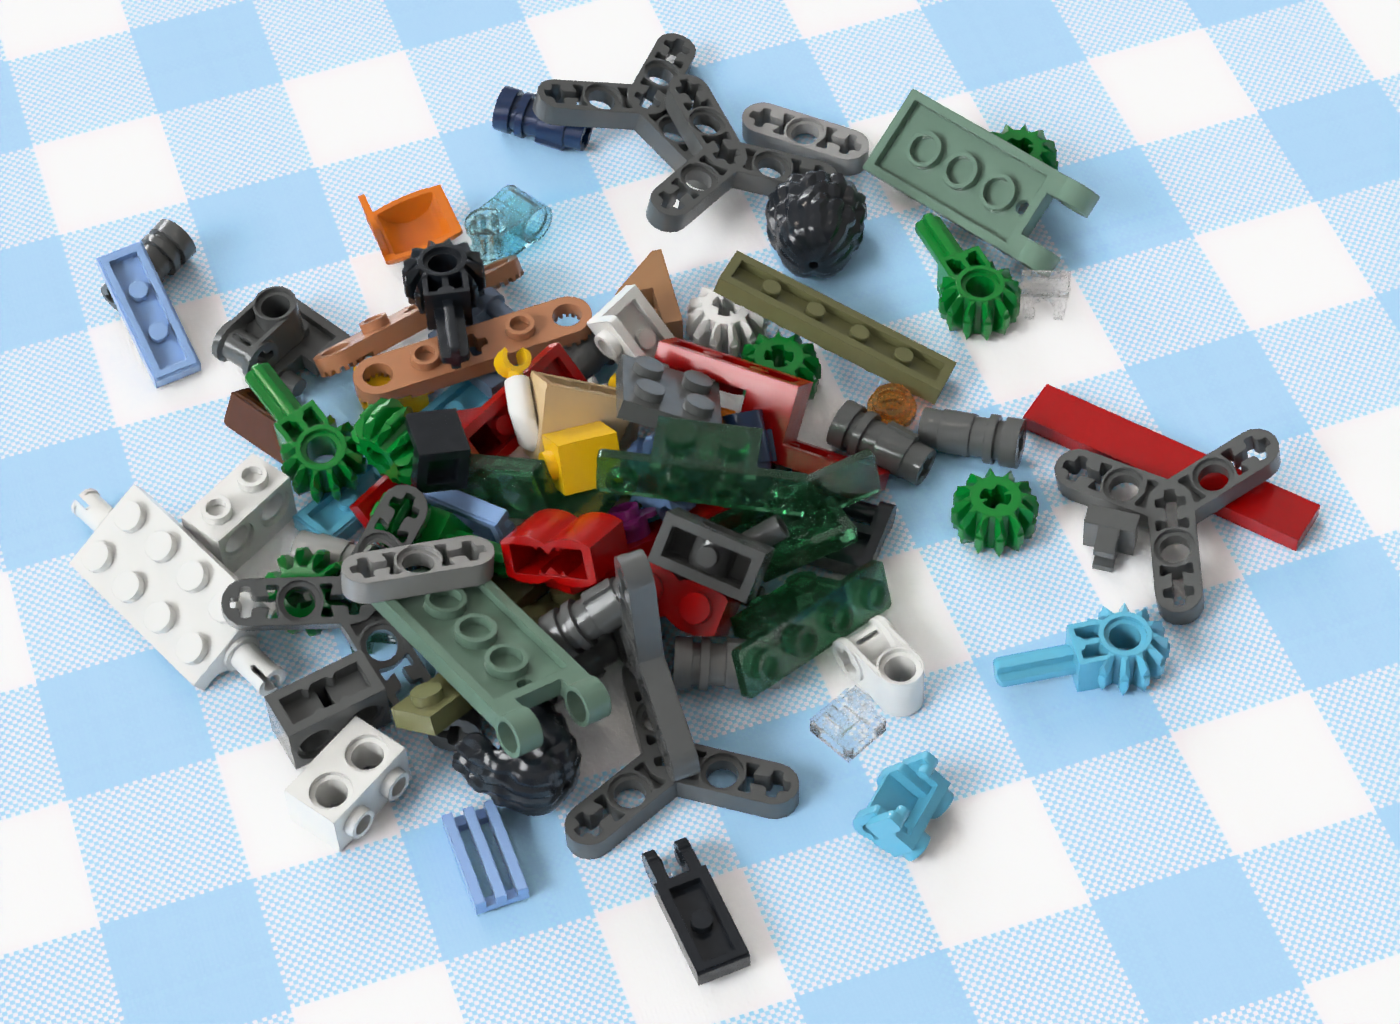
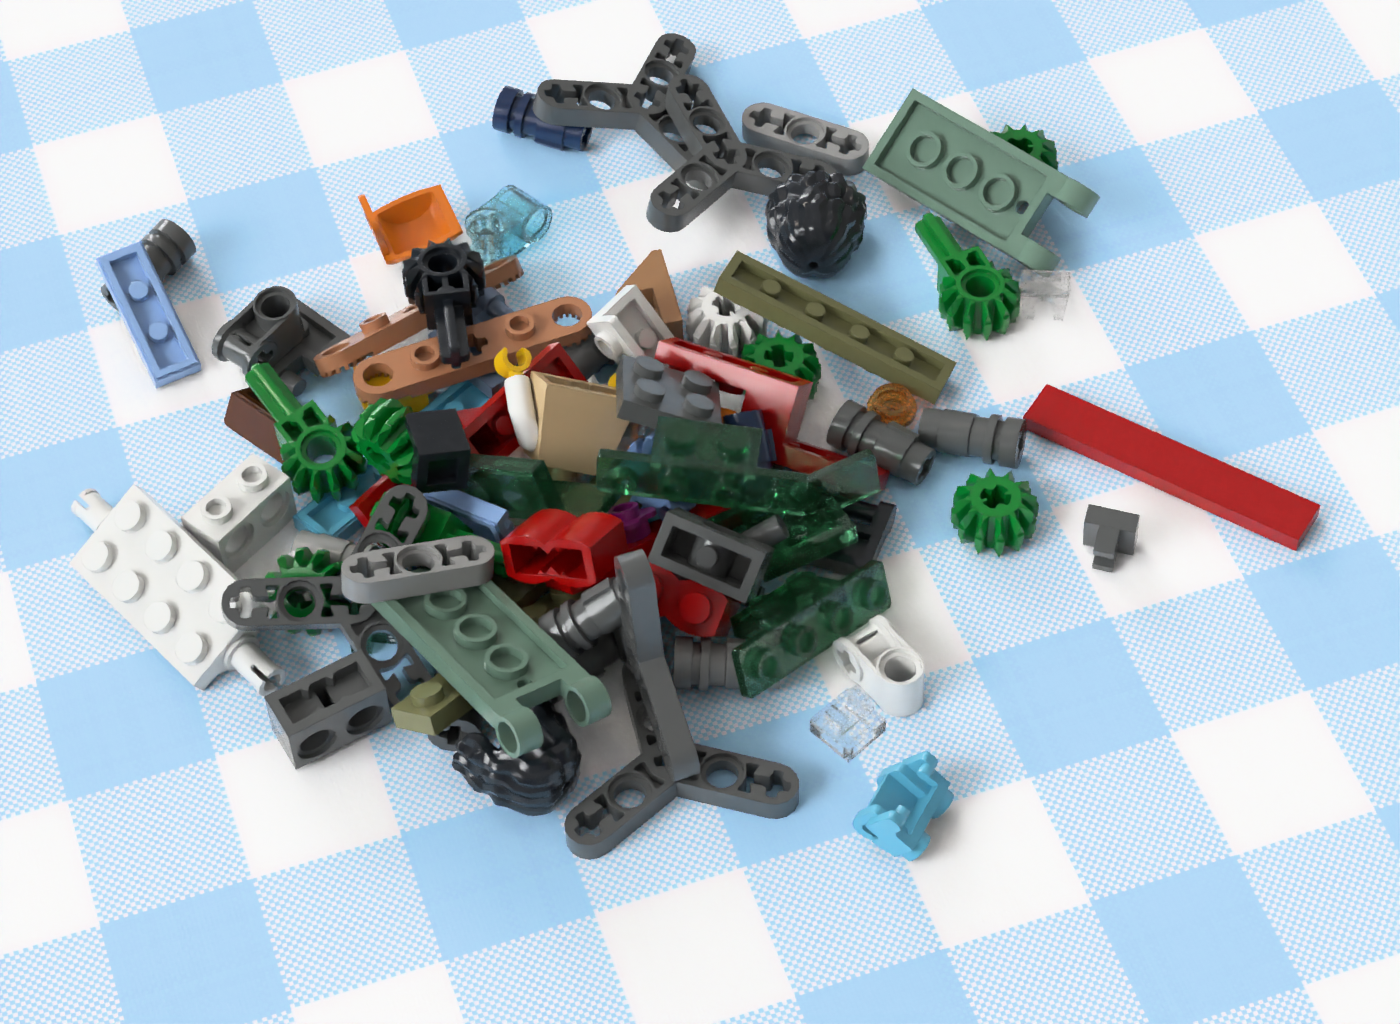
(339, 777): white brick -> none
(473, 820): light blue tile -> none
(573, 455): yellow brick -> none
(697, 915): black hinge -> none
(1094, 654): medium azure gear -> none
(1192, 504): dark grey piece -> none

